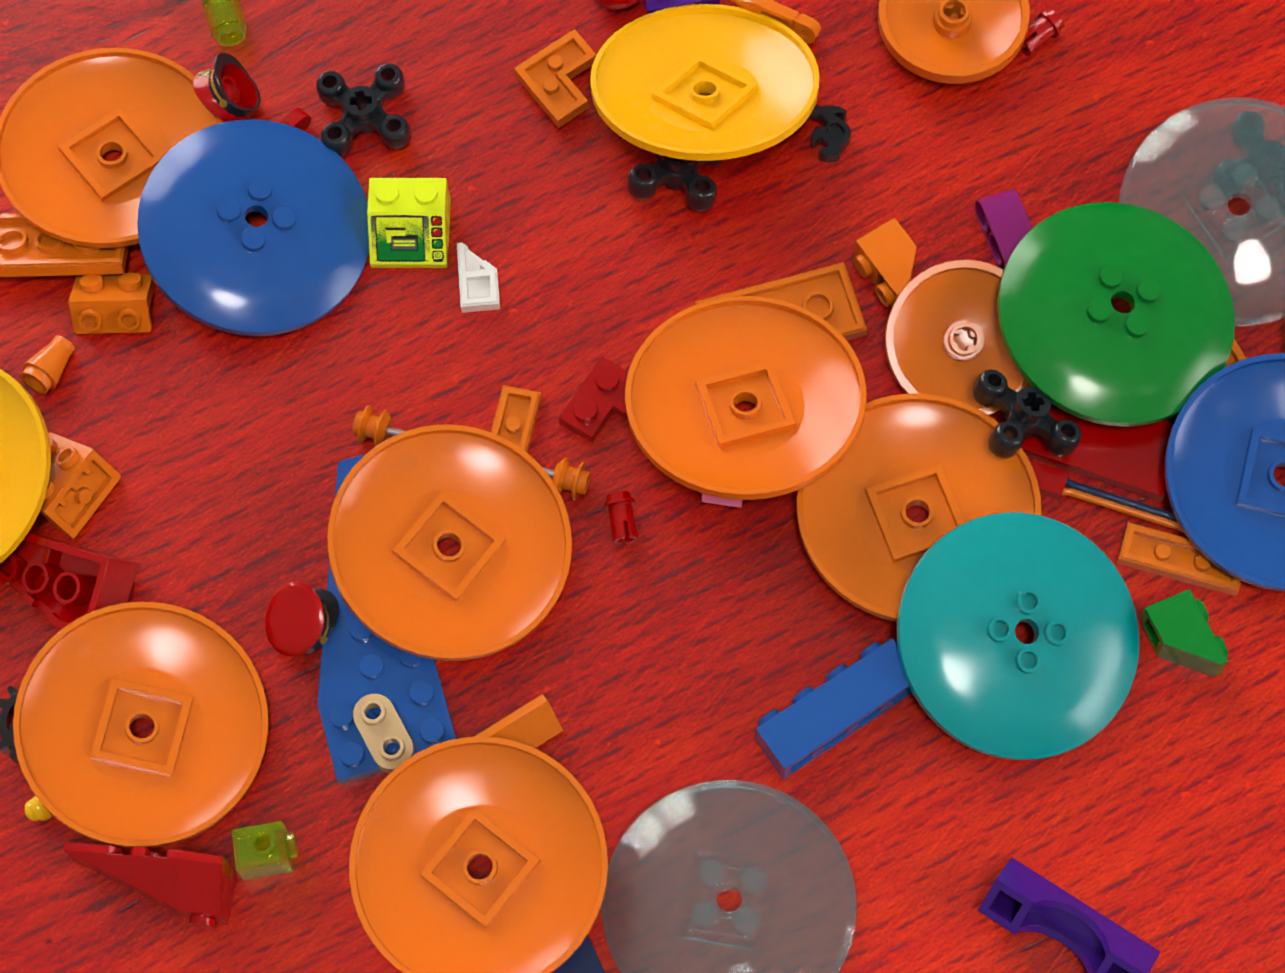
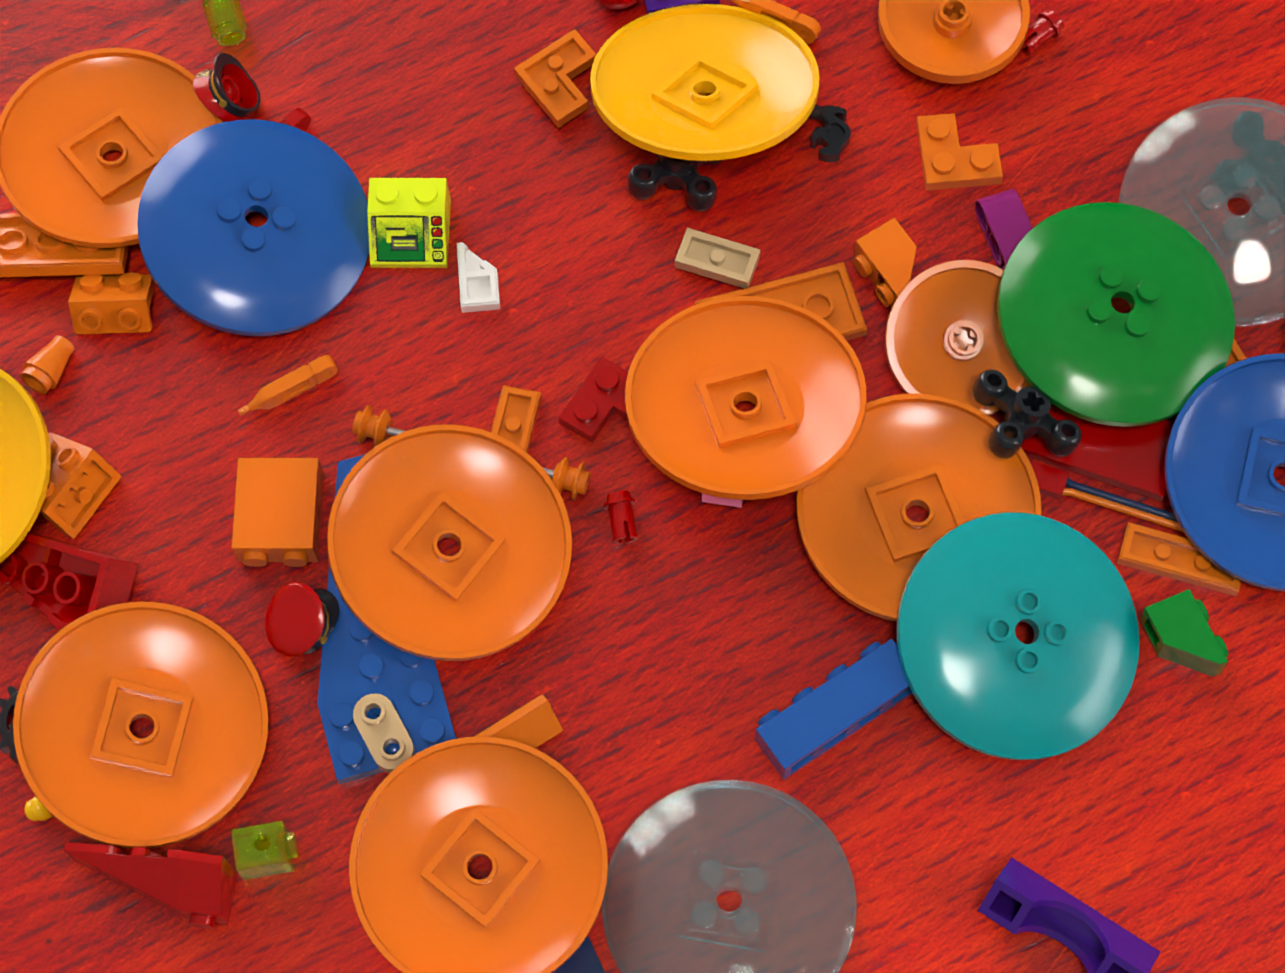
(277, 511): none -> orange brick
(292, 384): none -> orange piece
(363, 109): black gear -> none
(717, 258): none -> tan plate
(949, 164): none -> orange plate

